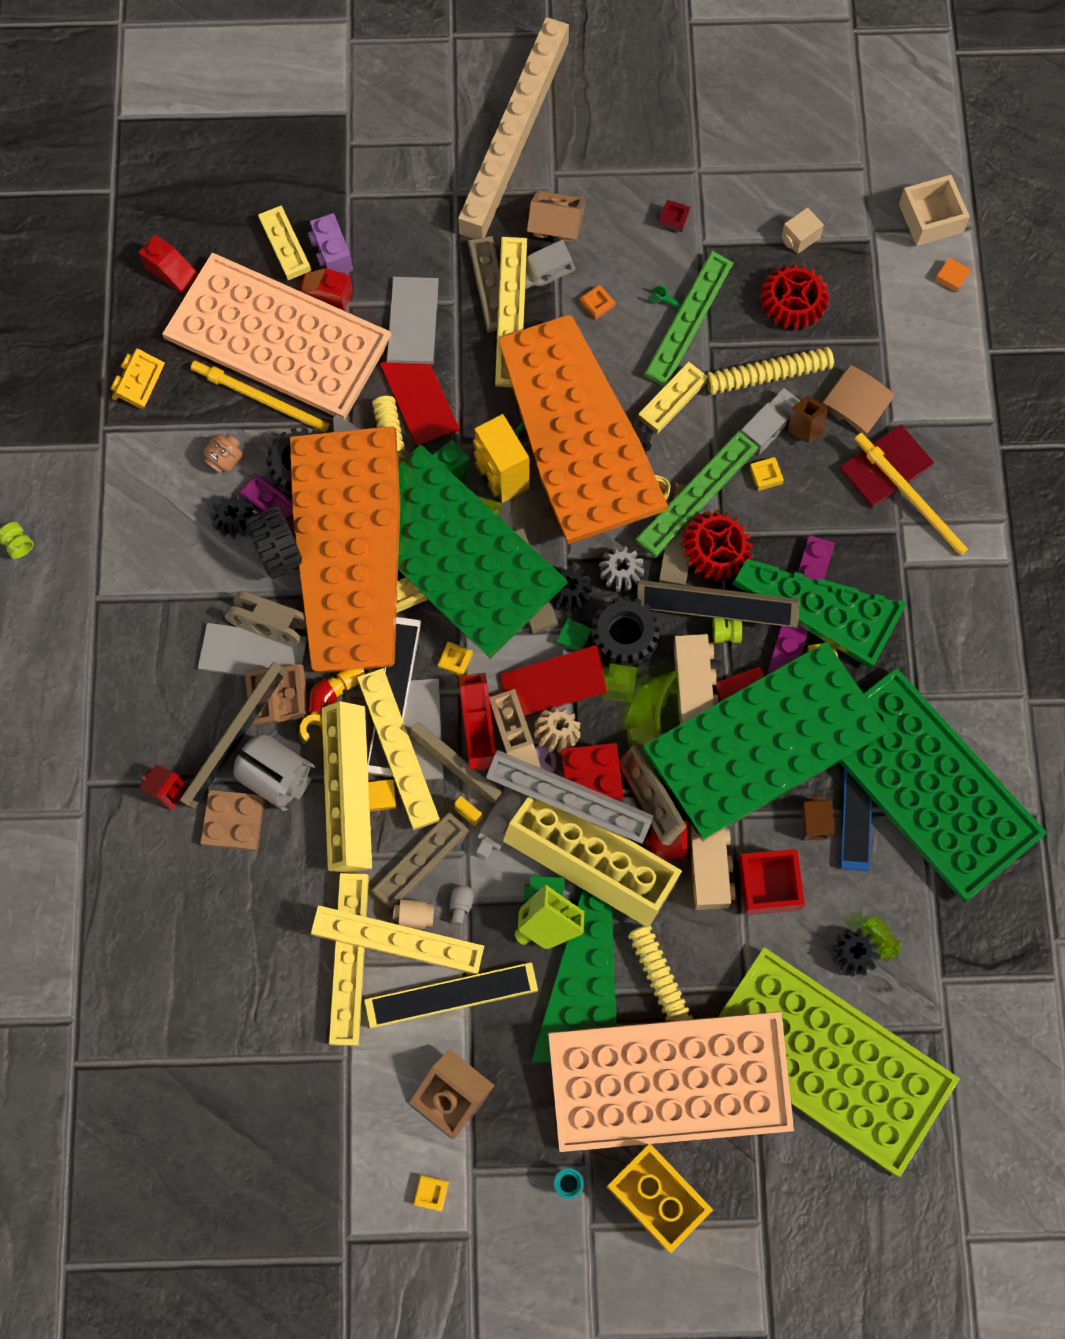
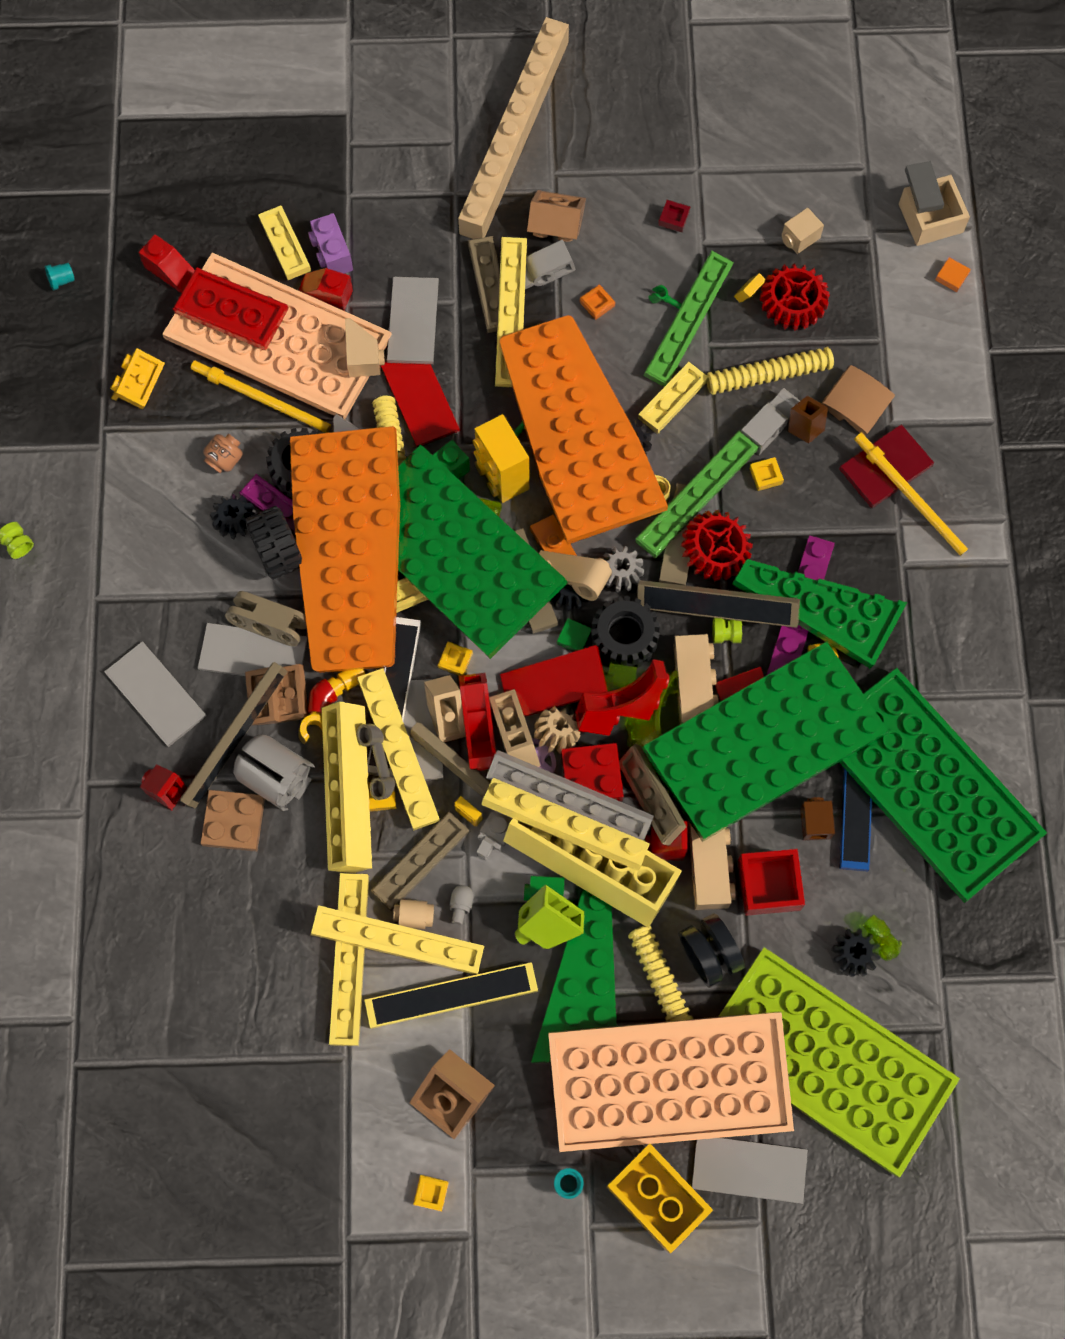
(59, 275): none -> teal piece
(155, 694): none -> light grey piece
(231, 308): none -> red tile
(362, 351): none -> tan slope
(372, 736): none -> dark grey bar
(445, 708): none -> tan slope
(550, 536): none -> orange plate
(565, 824): none -> light yellow plate
(584, 574): none -> tan door
(601, 711): none -> red arch
(711, 950): none -> black wheel
(749, 288): none -> yellow tile
(750, 1169): none -> light grey piece
(924, 187): none -> dark grey tile

